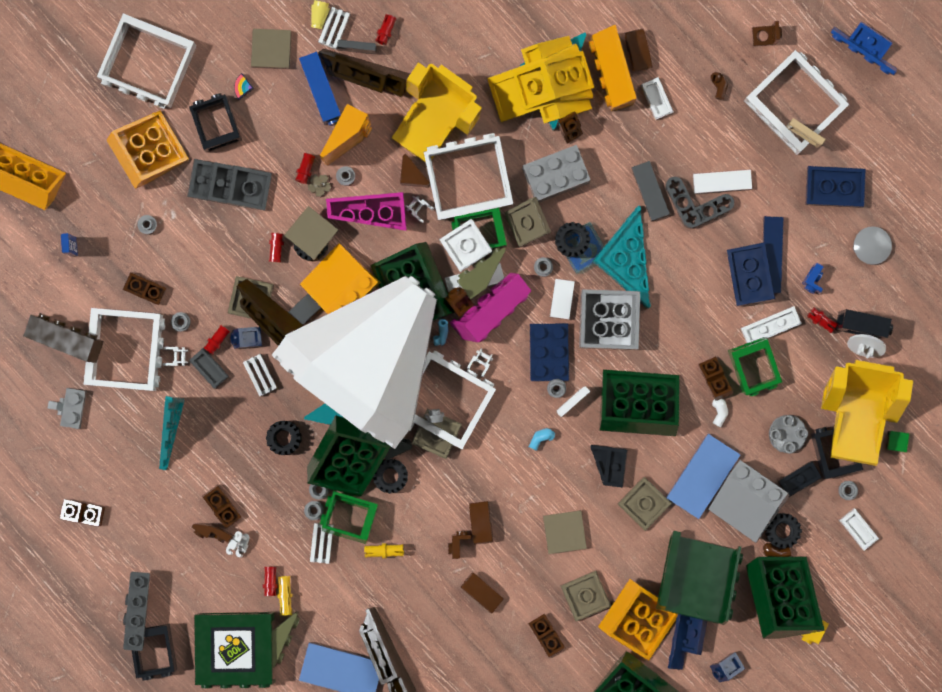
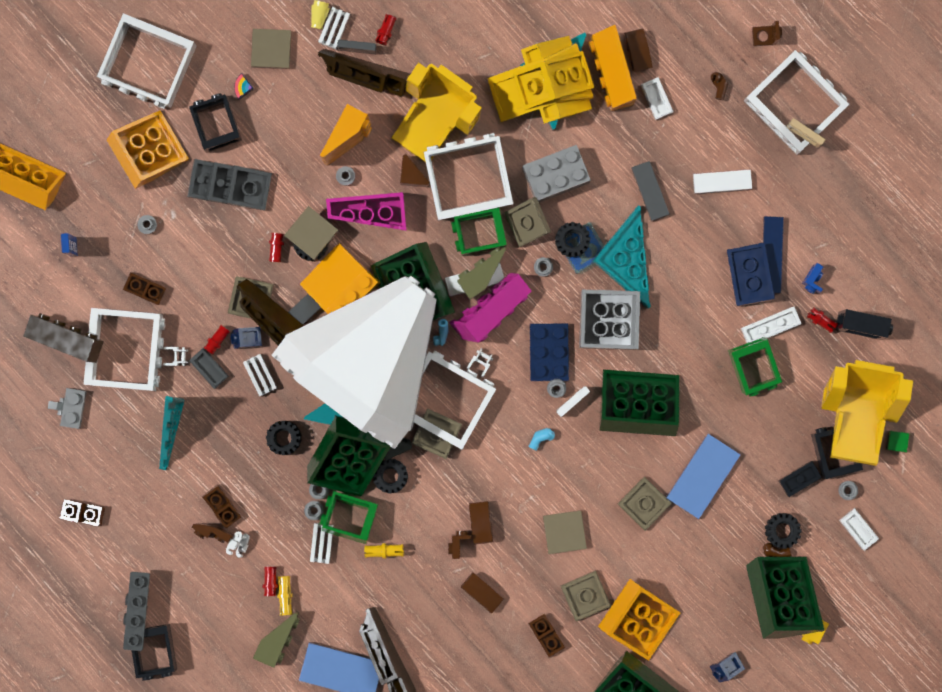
(174, 321): light grey plate -> none
(233, 649): dark green panel -> none
(305, 168): red pin -> none
(319, 185): dark tan plant -> none
(320, 88): blue brick -> none
(422, 203): white piece -> none
(434, 416): light grey plate -> none
(459, 301): reddish brown bracket -> none
(465, 245): white tile -> none
(562, 299): white tile -> none
(570, 127): reddish brown slope -> none
(611, 464): black wing -> none
(687, 637): dark blue bracket -> none
(698, 211): dark grey beam -> none
(699, 579): dark green panel -> none
(715, 378): reddish brown slope -> none
(722, 411): white arm -> none
(748, 501): light grey slope -> none
(787, 433): light grey dish -> none
(835, 186): dark blue plate -> none
(866, 346): white piece -> none
(868, 43): blue bracket -> none
(872, 245): light grey dish -> none

